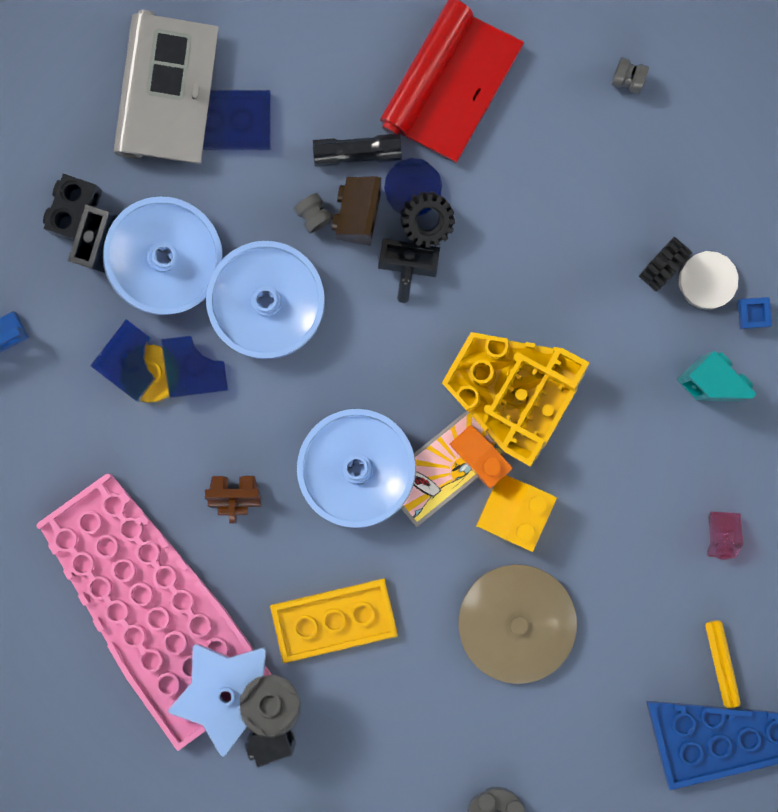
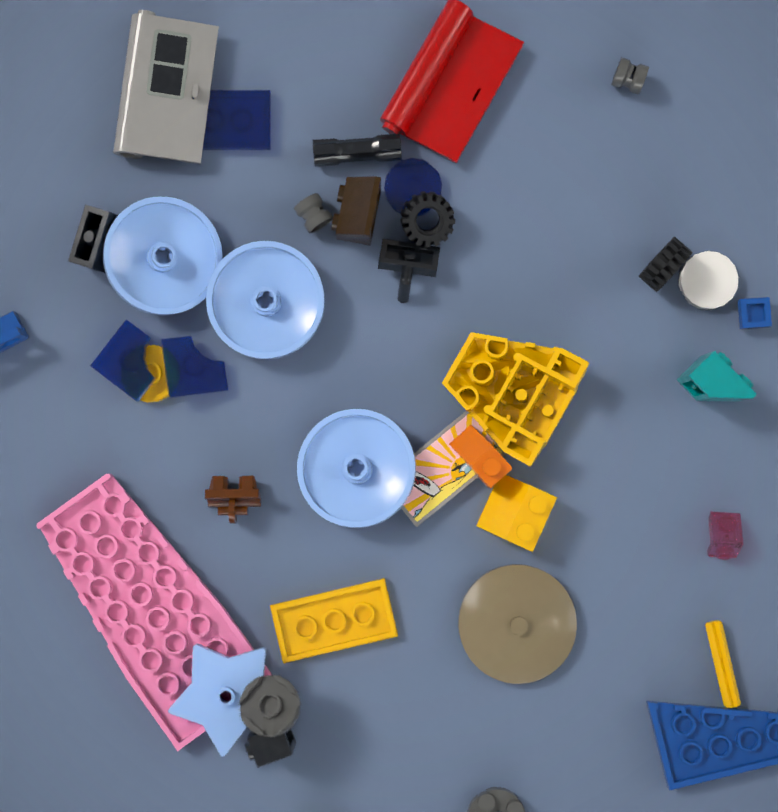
(64, 207): black brick -> none

